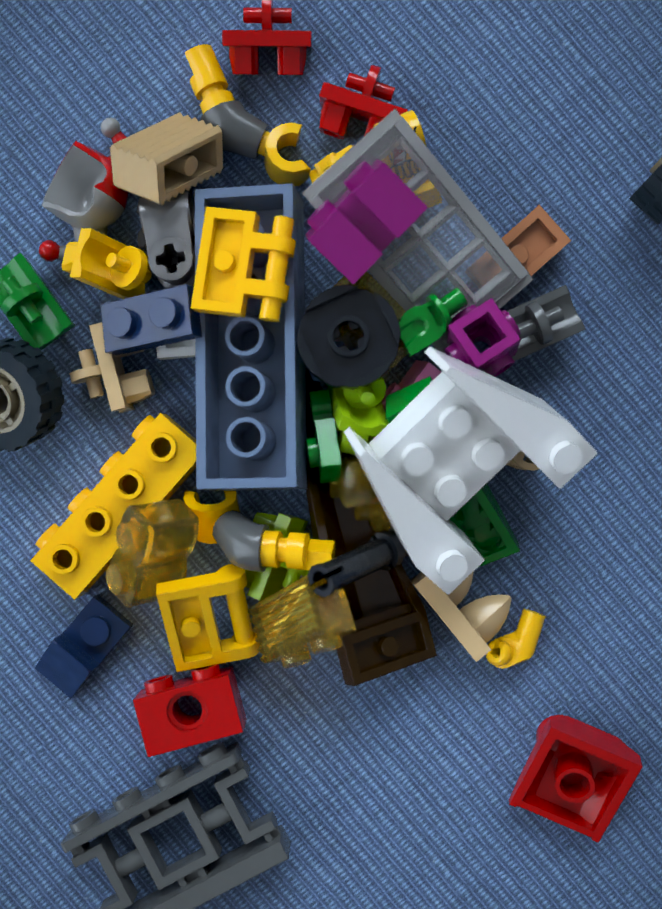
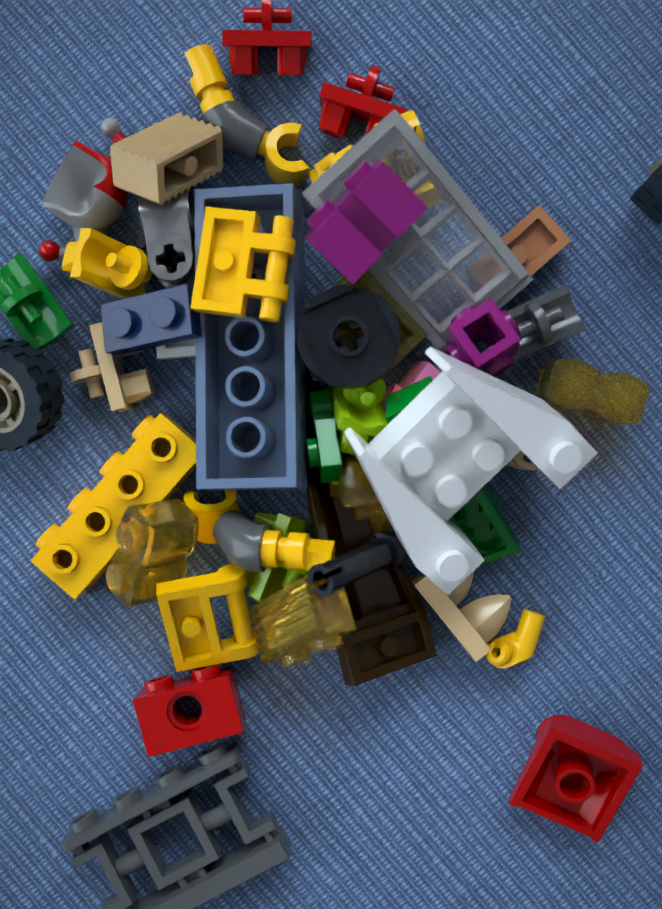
(83, 645): dark blue slope -> none
(428, 322): green piece -> none
(603, 398): none -> clear yellow brick

